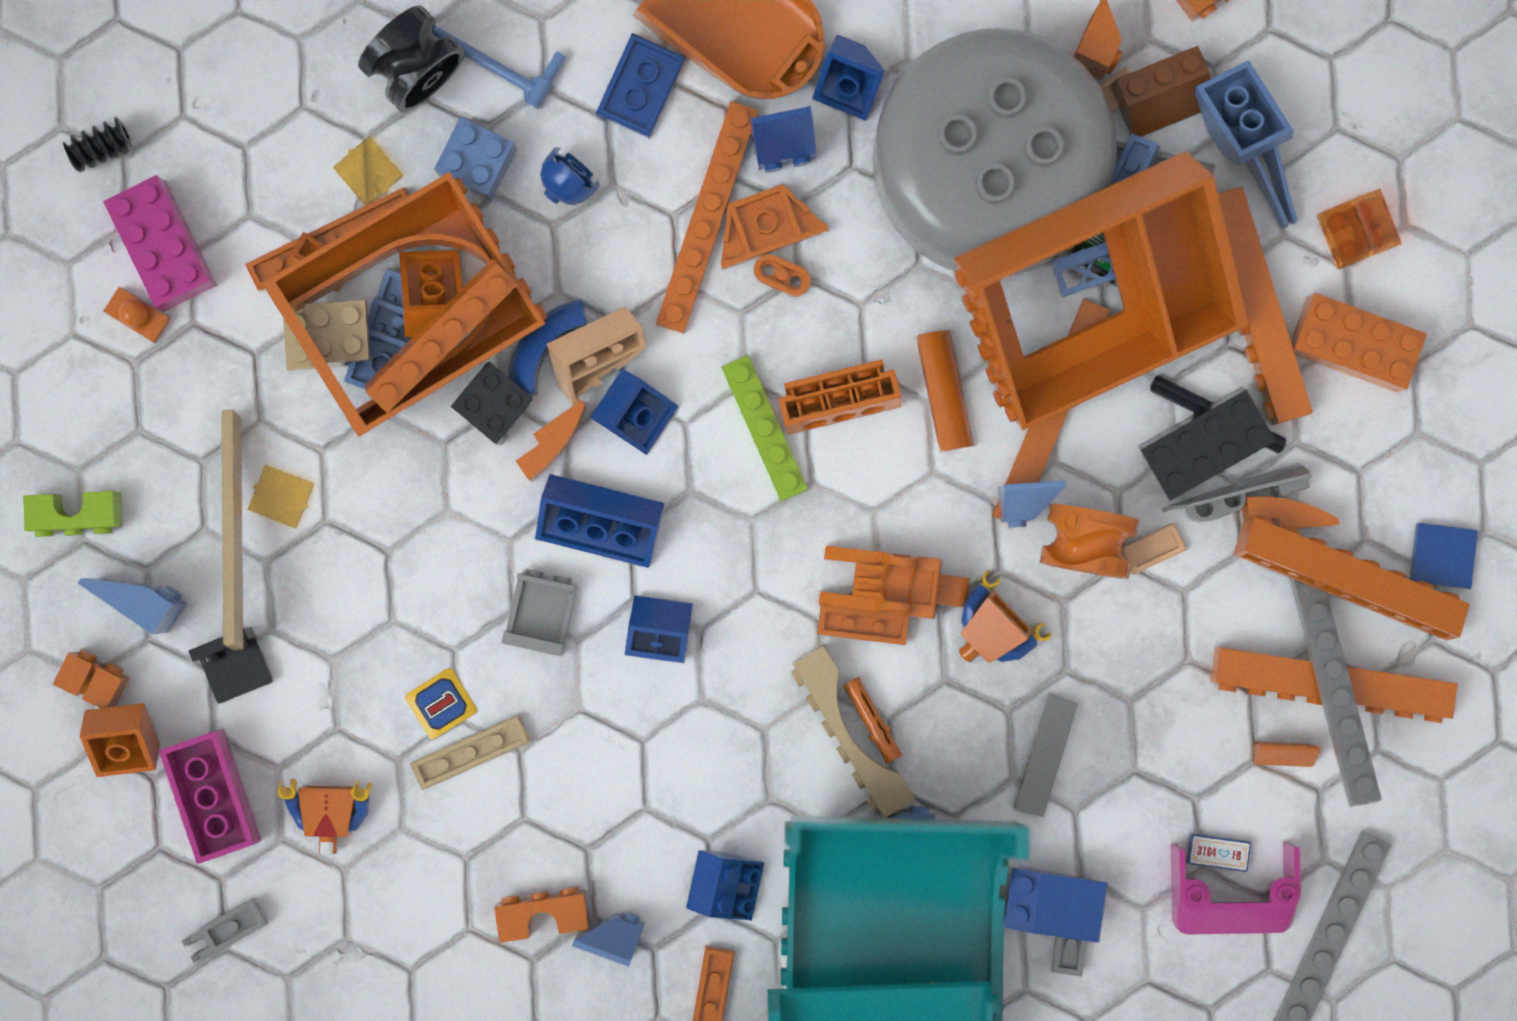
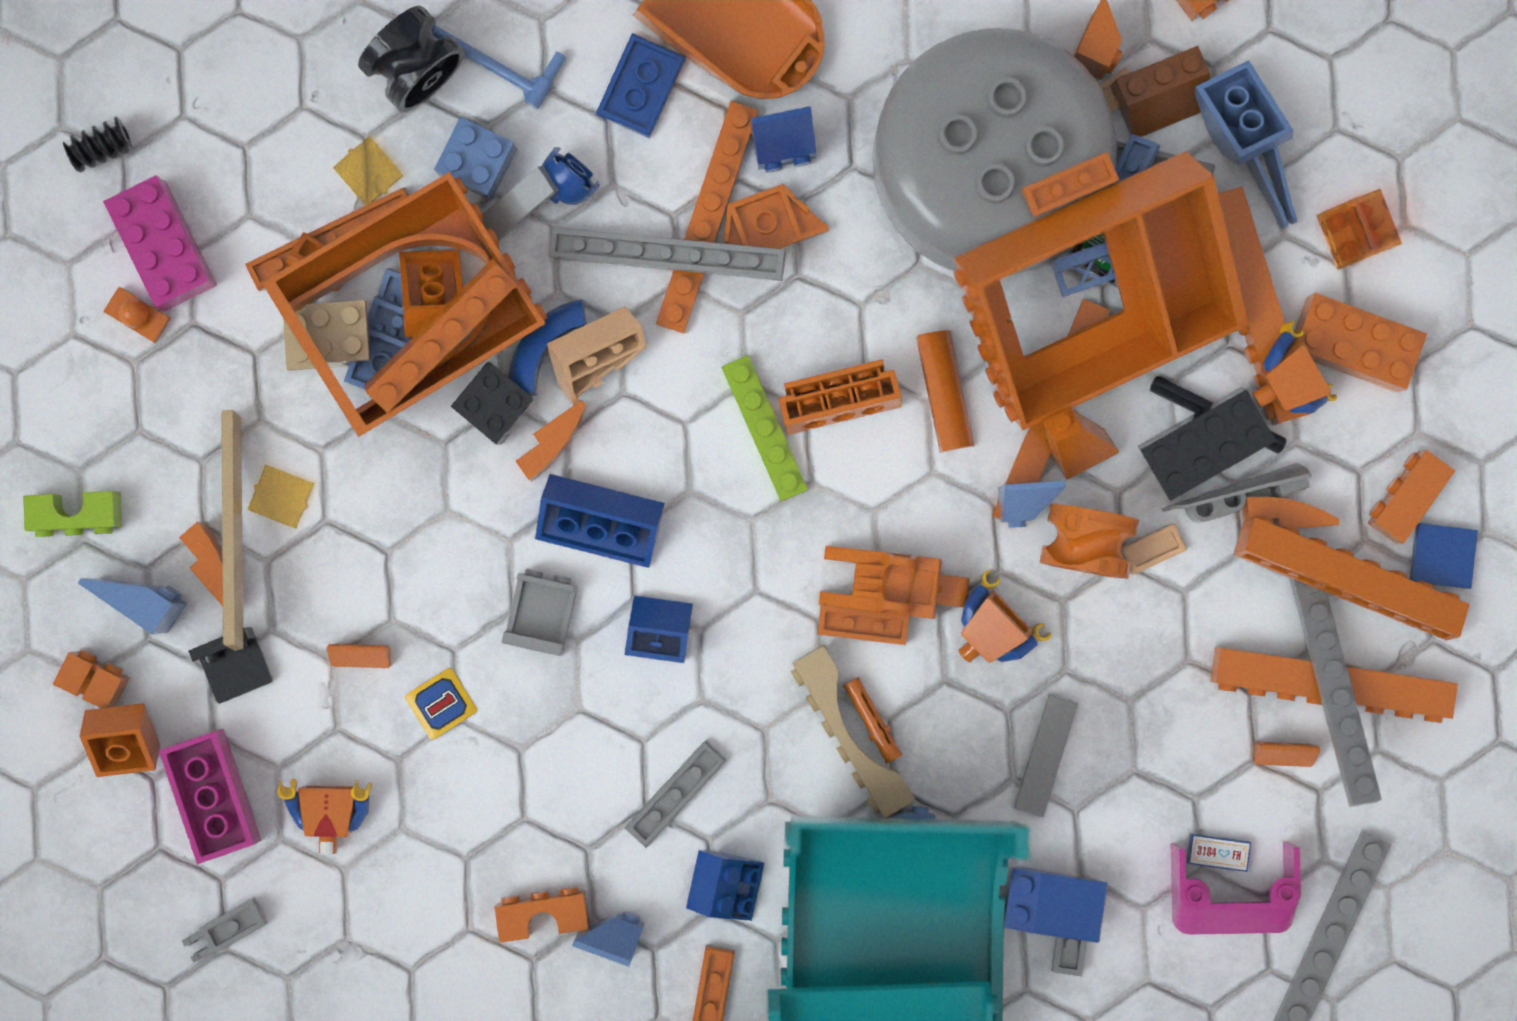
(209, 555): none -> orange slope
(359, 655): none -> orange slope
(470, 752): tan tile -> none
(520, 202): none -> light grey tile
(634, 411): blue slope -> none
(667, 254): none -> light grey plate
(675, 794): none -> light grey tile
(783, 273): orange plate -> none
(849, 78): blue slope -> none
(1070, 184): none -> orange plate
(1077, 442): none -> orange slope
(1292, 376): none -> orange torso
(1410, 496): none -> orange brick

